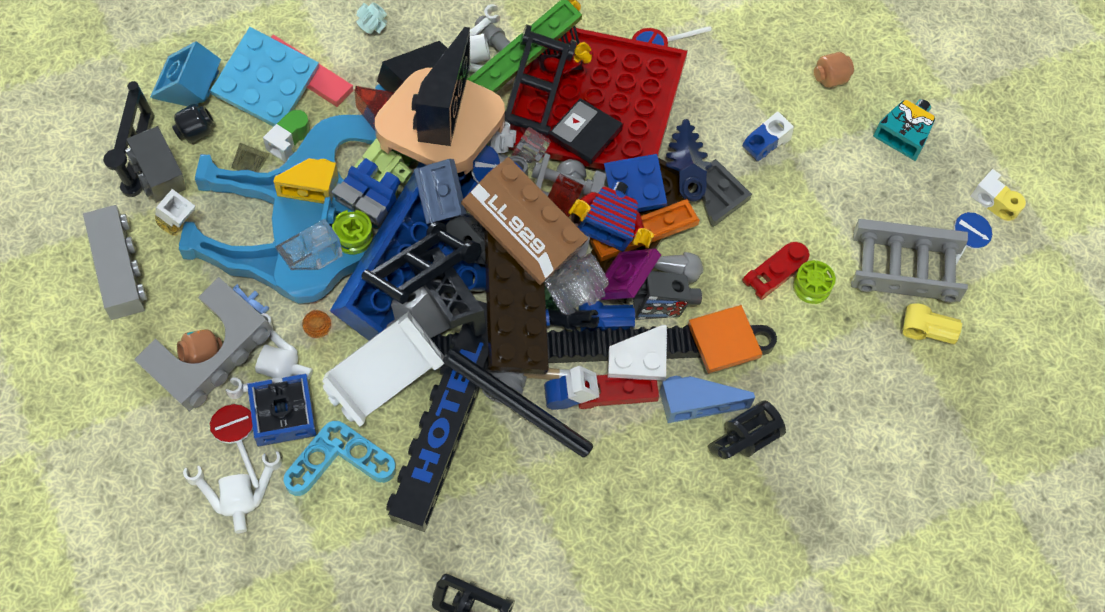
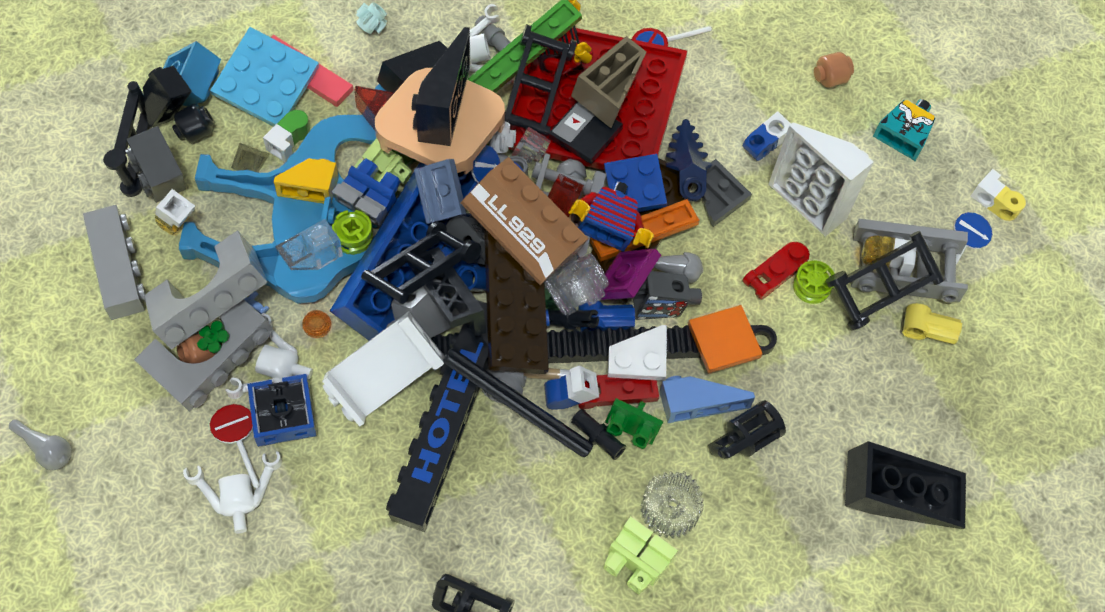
(50, 451): none -> light grey piece
(164, 95): none -> black slope
(212, 337): none -> green plant
(238, 276): none -> light grey arch
(331, 449): medium azure beam -> none
(598, 434): none -> black pin
(608, 80): none -> dark tan wedge
(634, 422): none -> green hips
(649, 565): none -> yellowish green hips
(668, 519): none -> clear brick
(819, 176): none -> white slope
(841, 279): none -> black piece
(878, 246): none -> leg
(904, 487): none -> black slope

